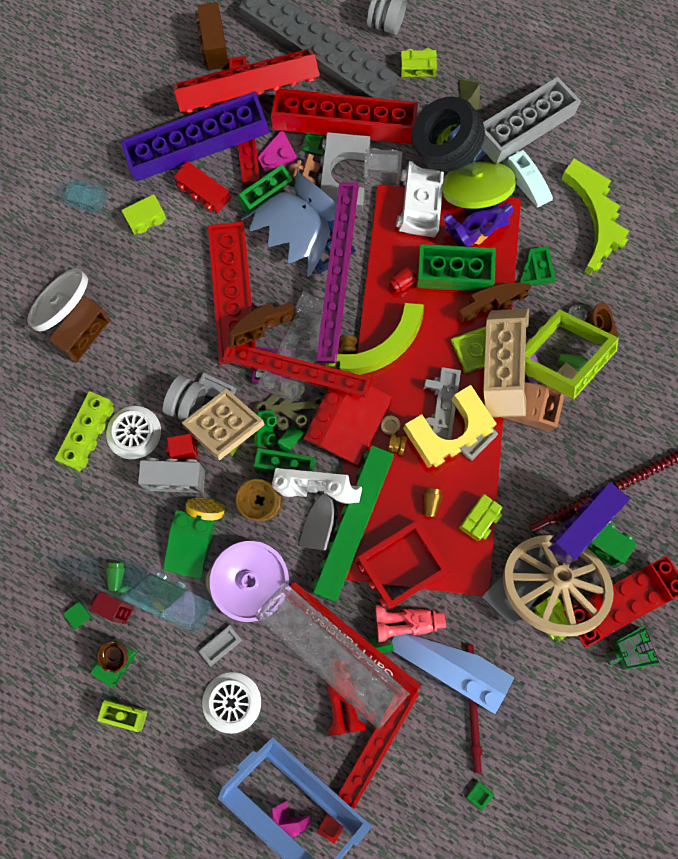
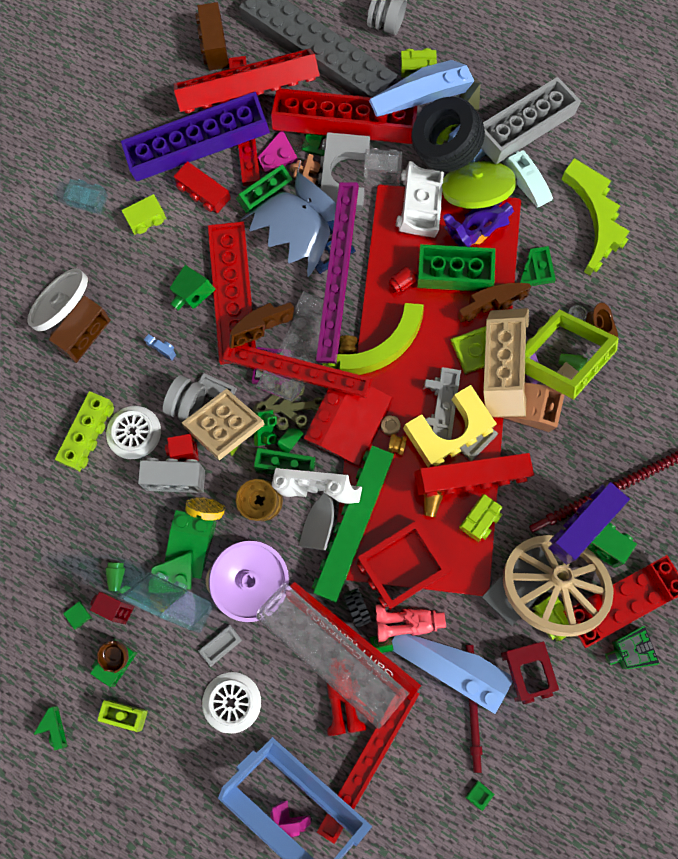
(53, 723): none -> green slope
(164, 348): none -> medium blue plate
(177, 569): none -> green wing
(190, 288): none -> green torso
(357, 607): none -> black tyre
(424, 87): none -> light blue wedge
(473, 474): none -> red brick
(524, 655): none -> dark red window

